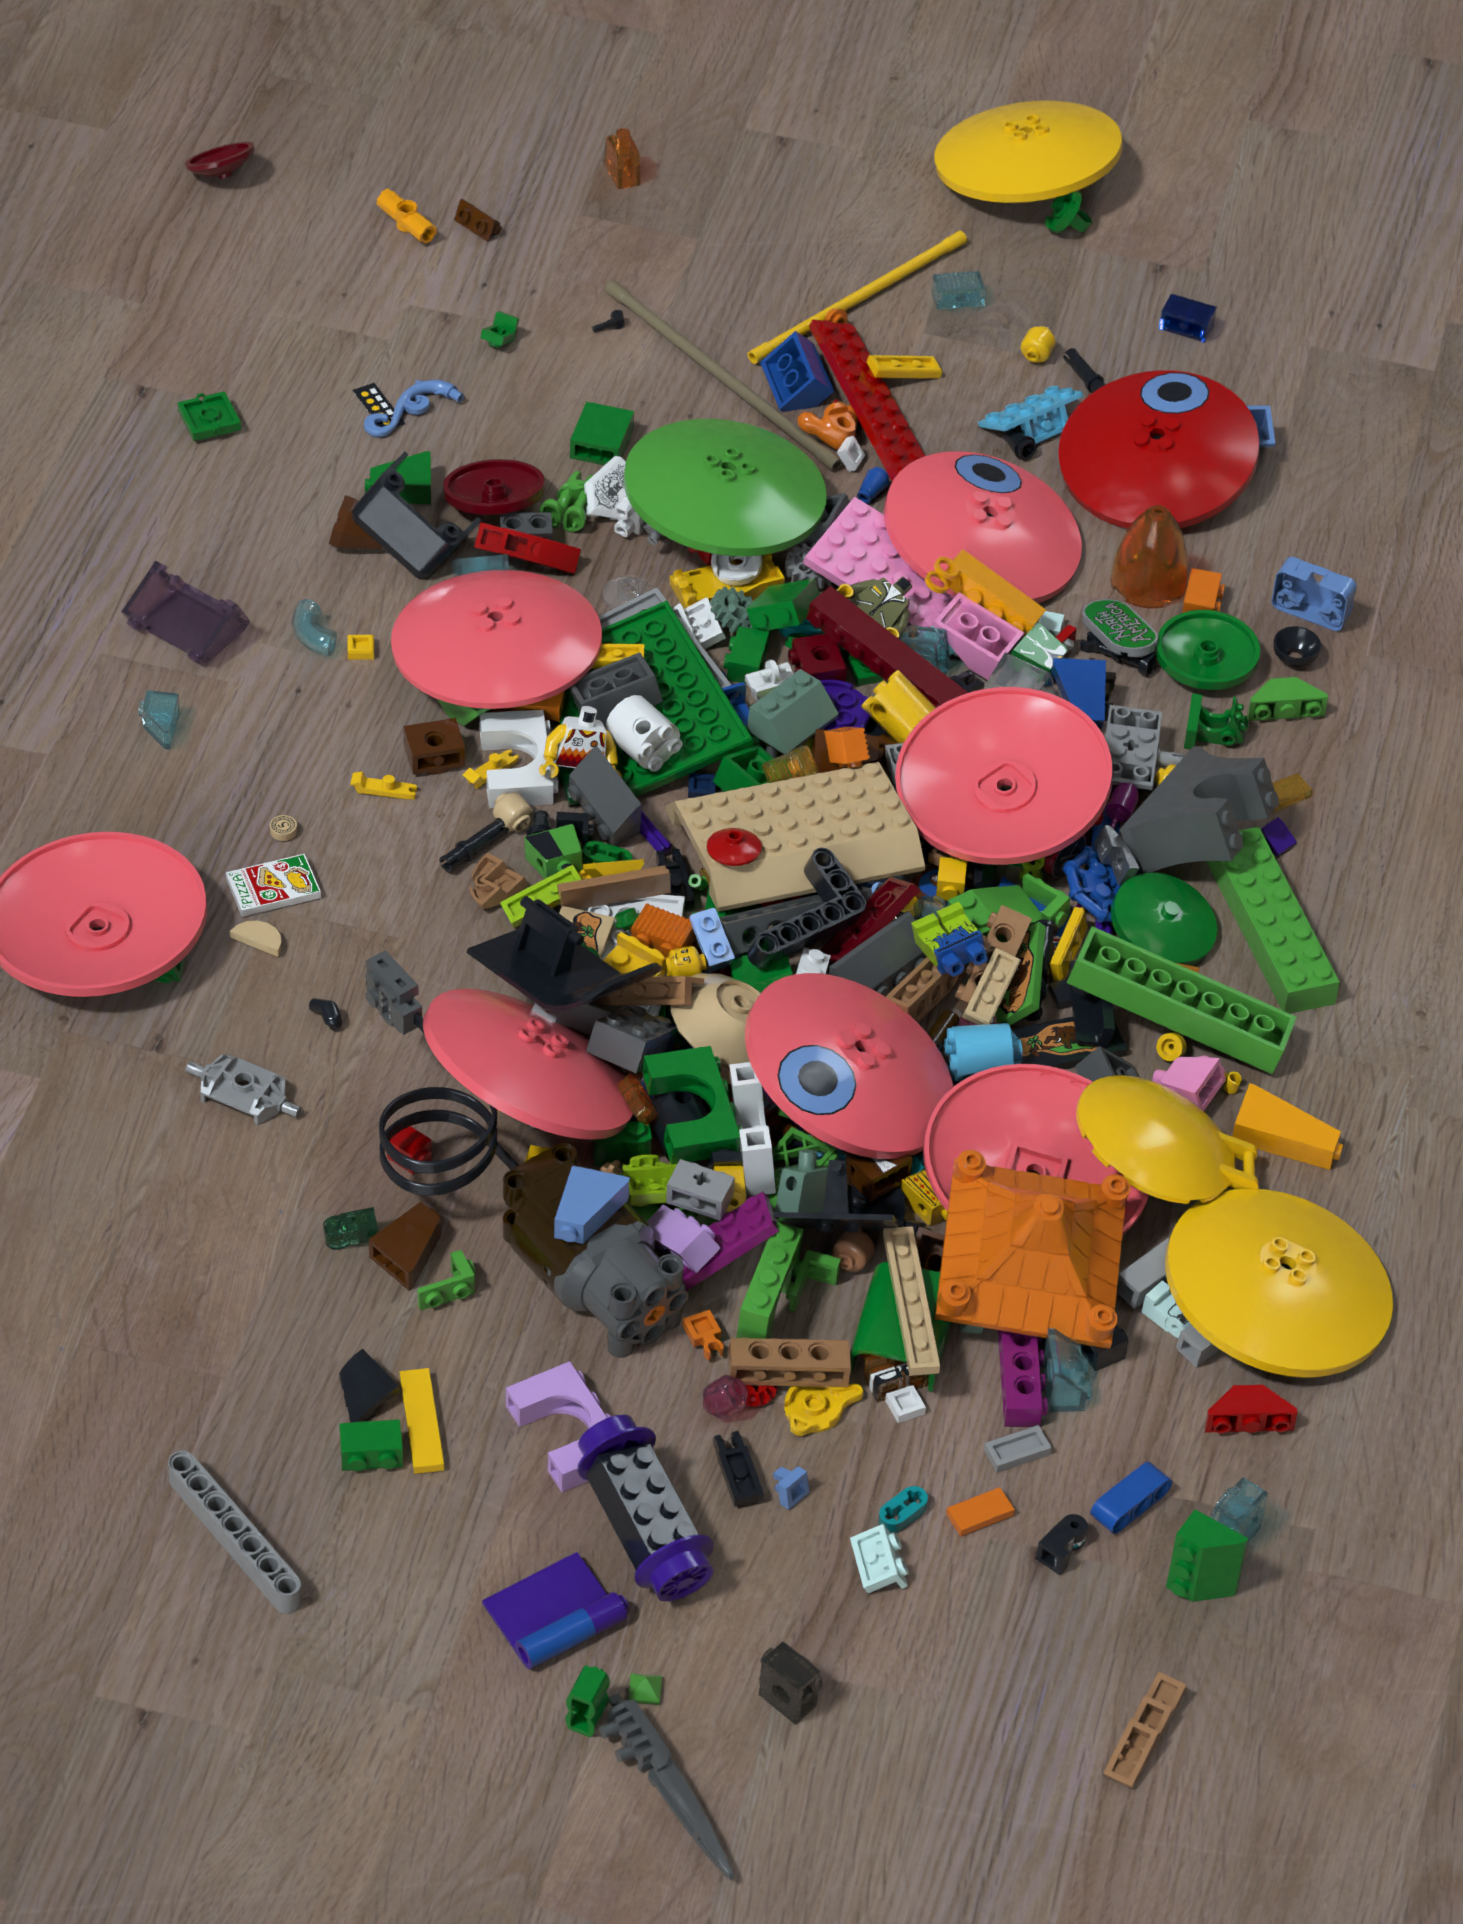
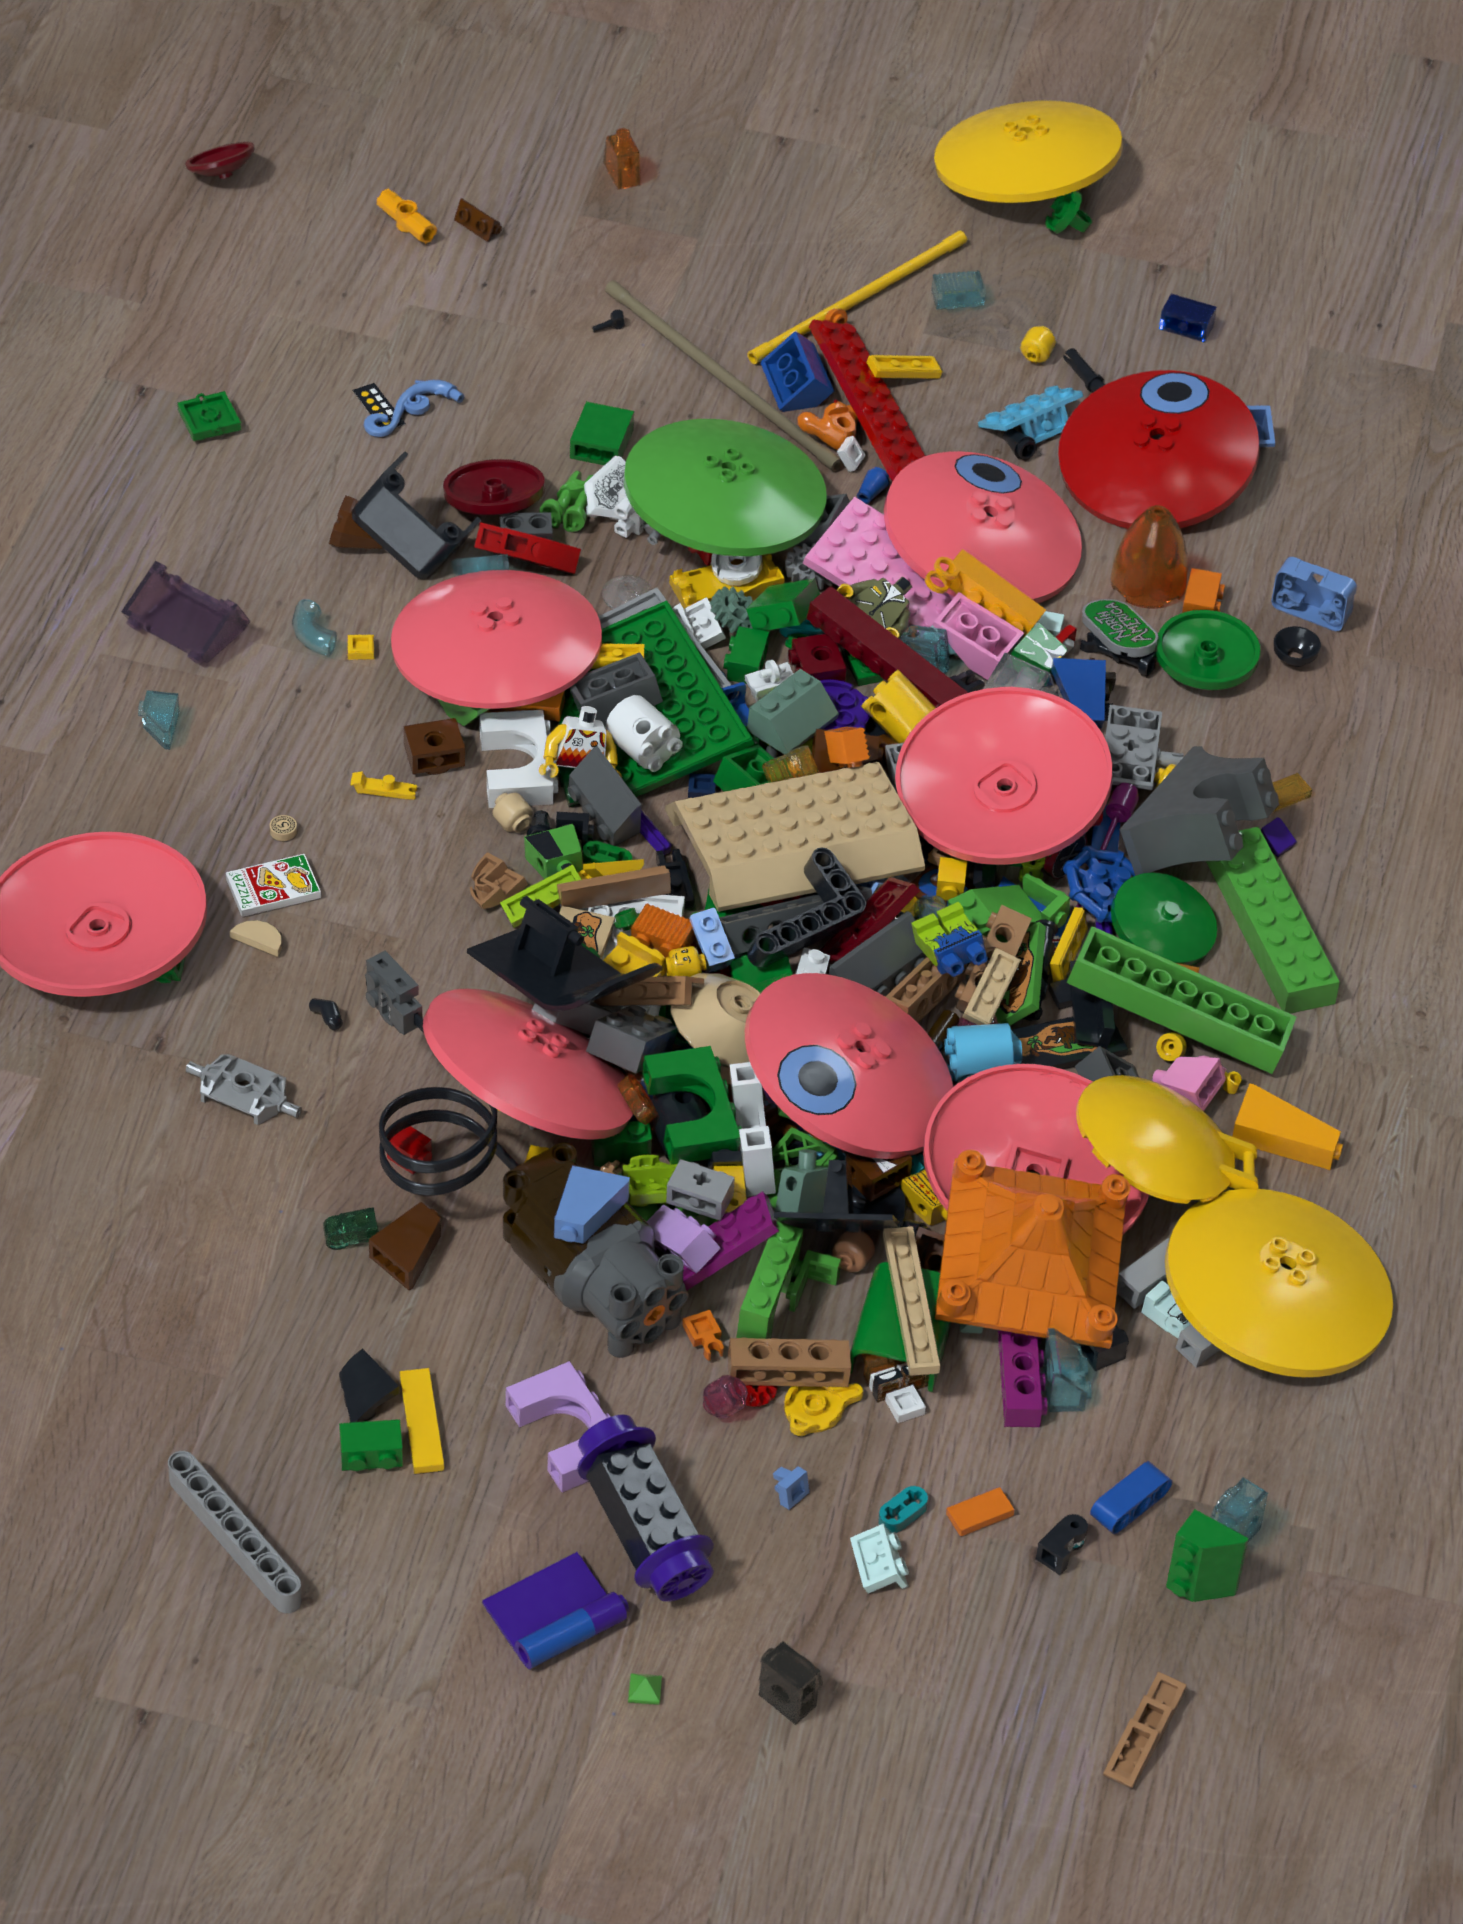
(416, 474): green slope -> none
(457, 1287): bright green bracket -> none
(466, 849): black pin -> none
(496, 761): yellow piece -> none
(502, 331): green bracket -> none
(587, 1700): green brick -> none
(643, 1743): dark grey piece -> none
(700, 882): bright green arm -> none
(734, 846): red dish -> none
(738, 1470): black hinge -> none
(1017, 1448): light grey tile -> none
(1114, 851): flat silver slope -> none
(1215, 728): green tile -> none
(1250, 1410): red slope -> none
(1286, 699): bright green slope -> none

